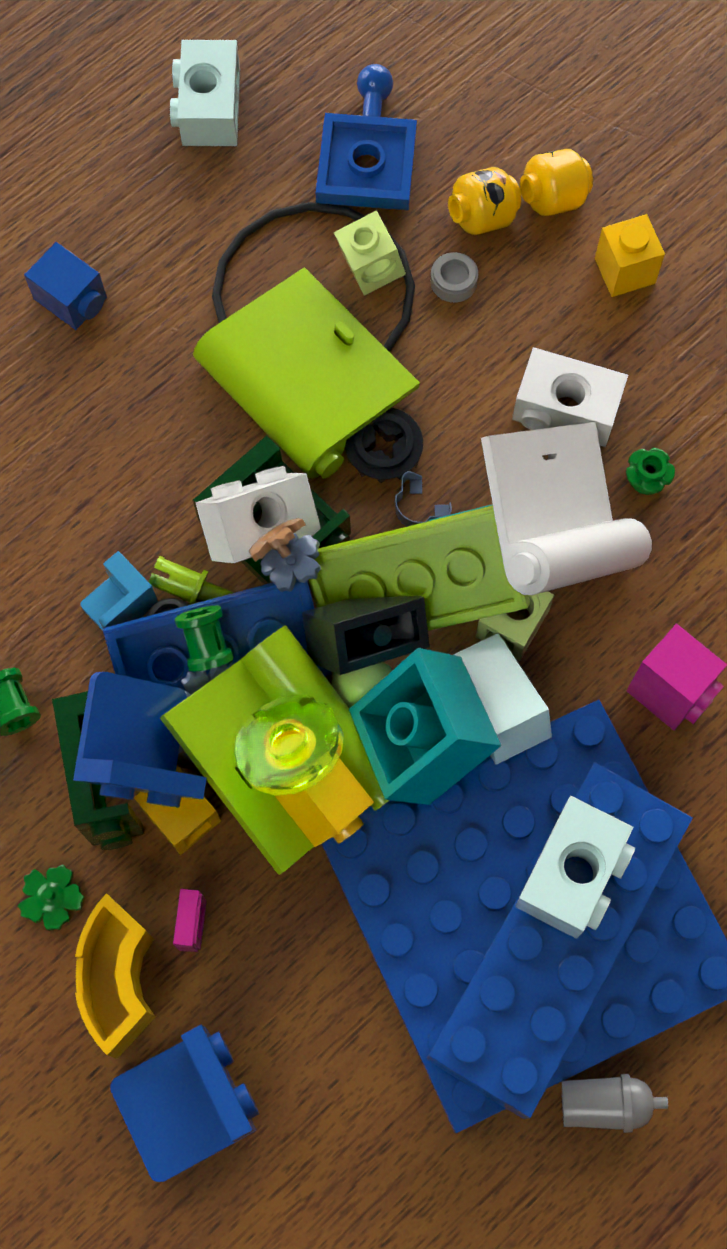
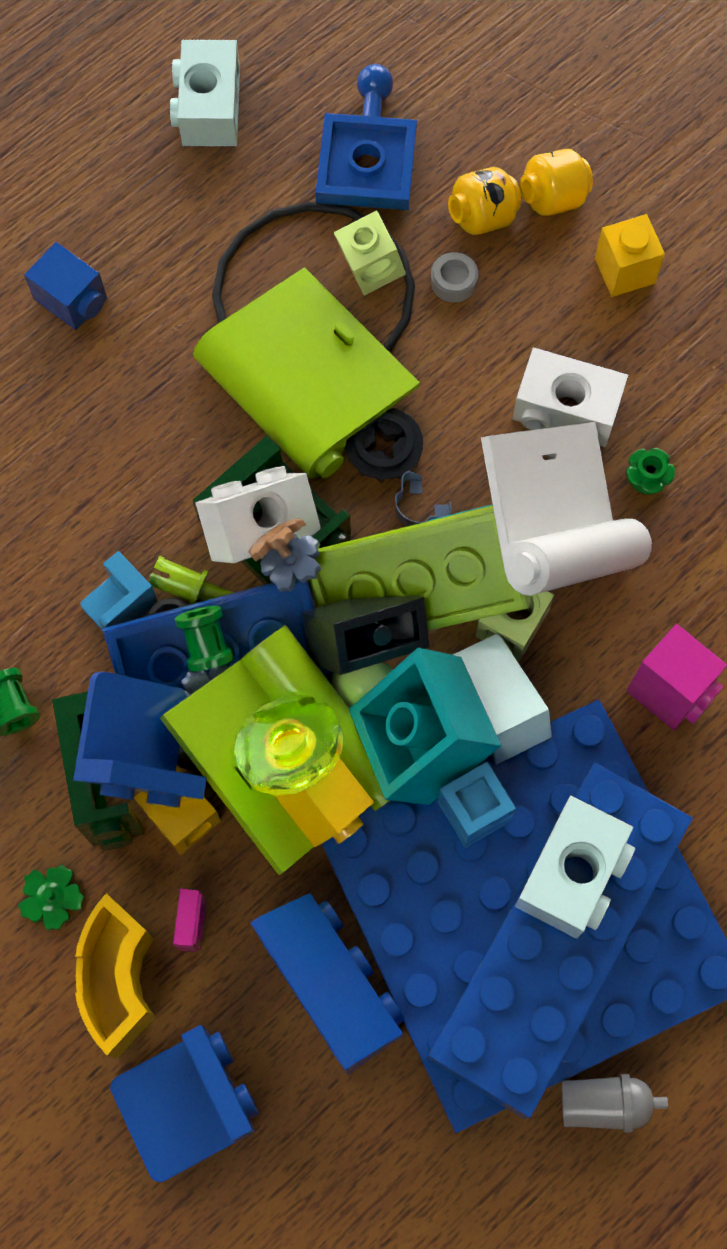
(330, 980): none -> blue slope
(476, 804): none -> dark azure panel

